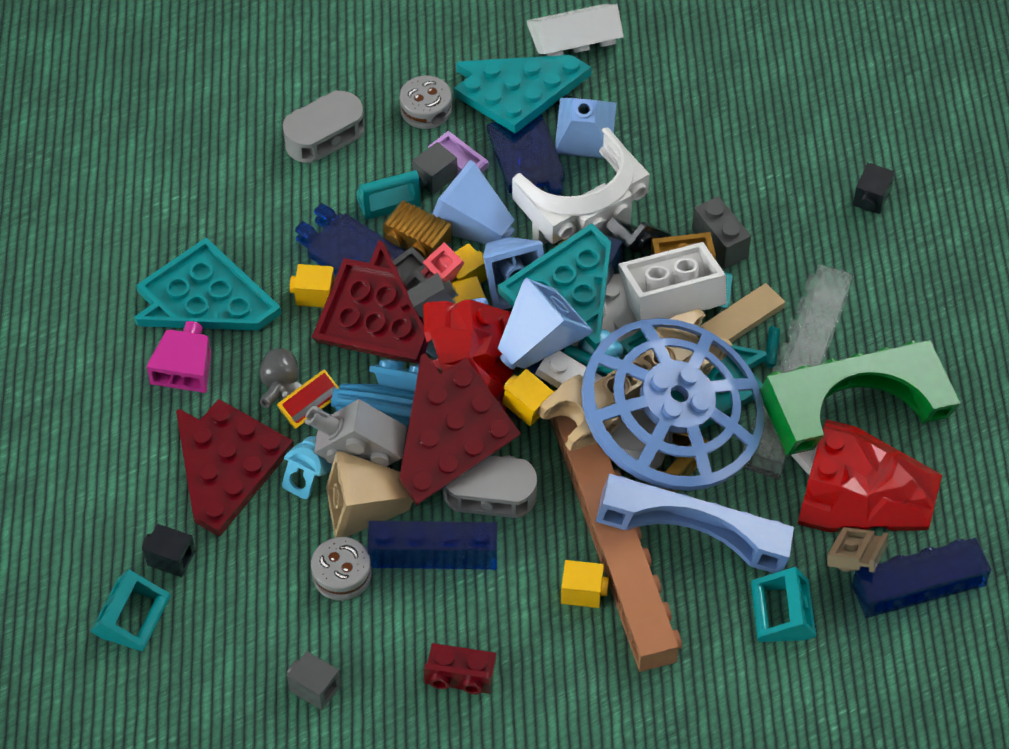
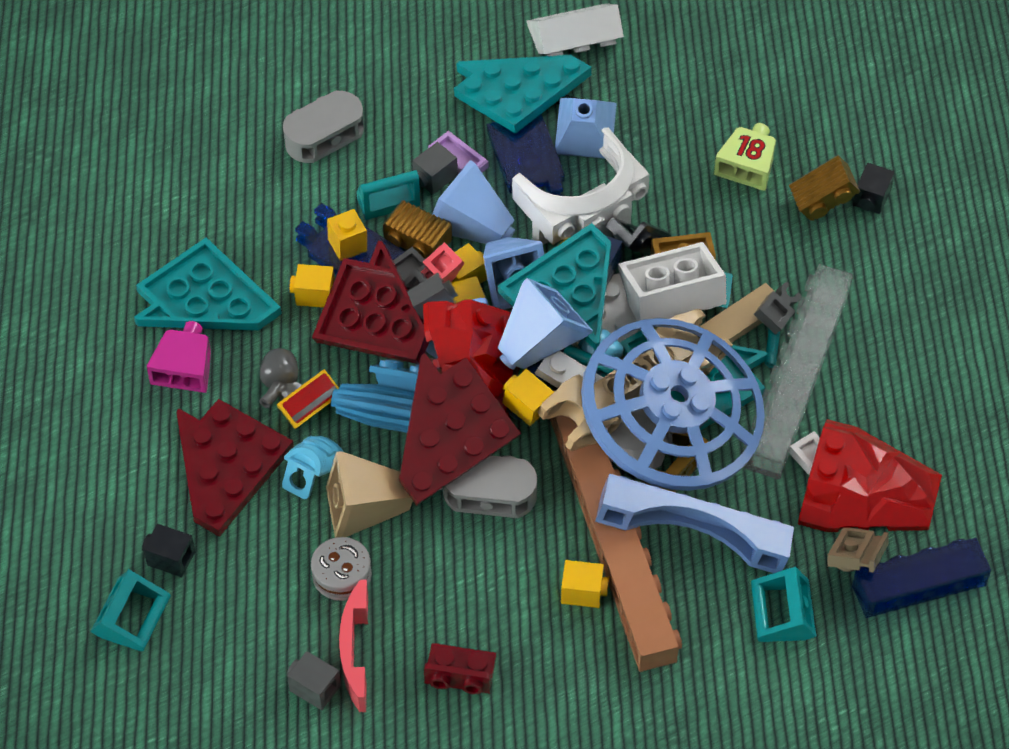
(347, 234): none -> yellow brick
(354, 613): none -> coral slope
(359, 432): light grey brick -> none
(425, 102): light grey head -> none
(433, 545): clear blue brick -> none
(727, 233): dark grey brick -> none
(747, 157): none -> yellowish green torso
(777, 308): none -> dark grey plate
(824, 188): none -> pearl gold brick
(905, 371): arch -> none

